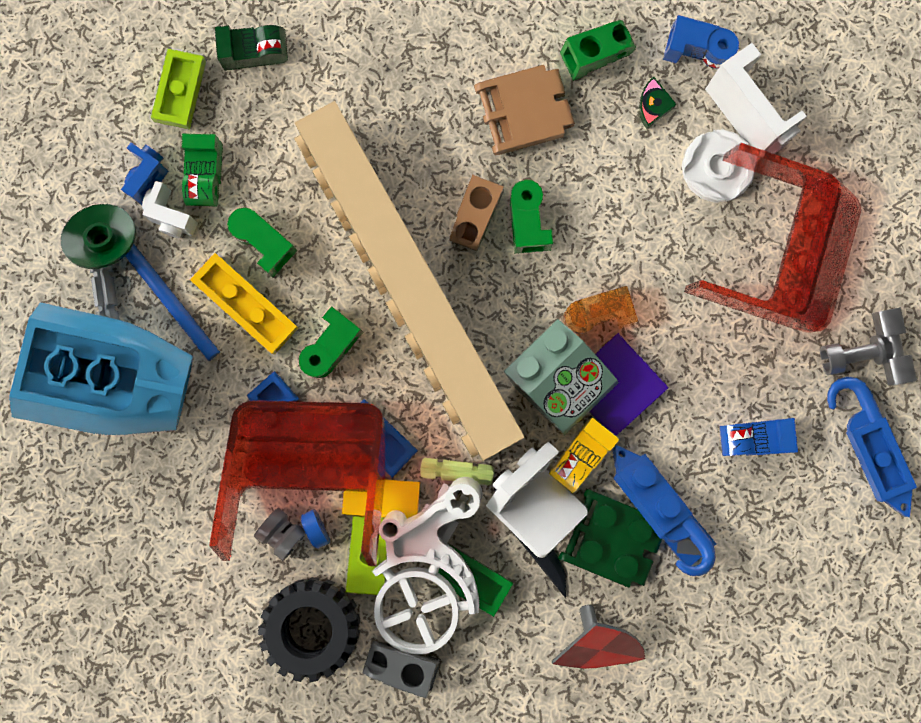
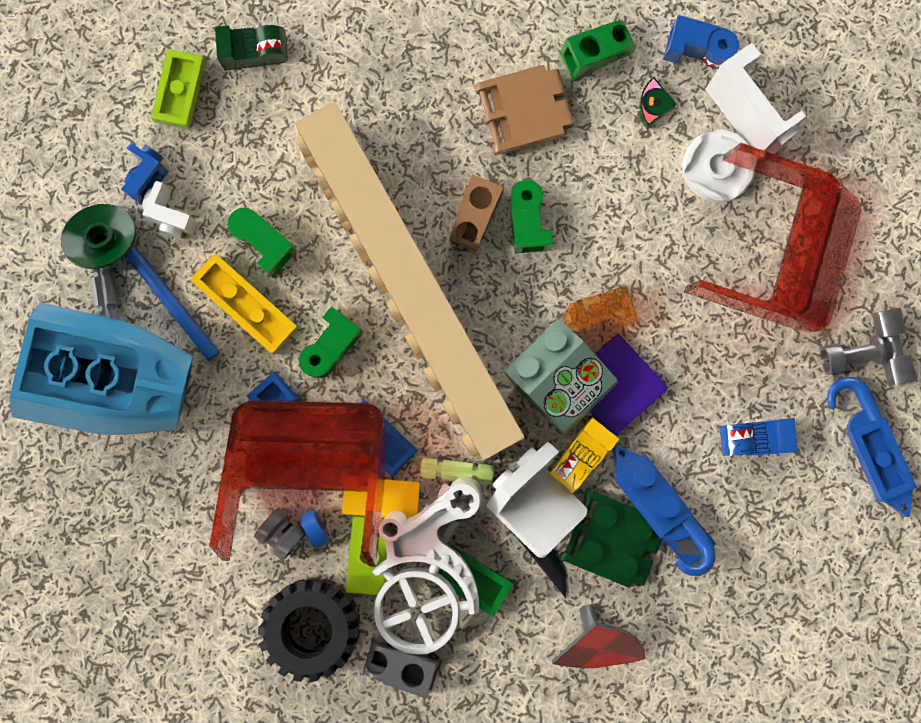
(201, 169): green leg -> none

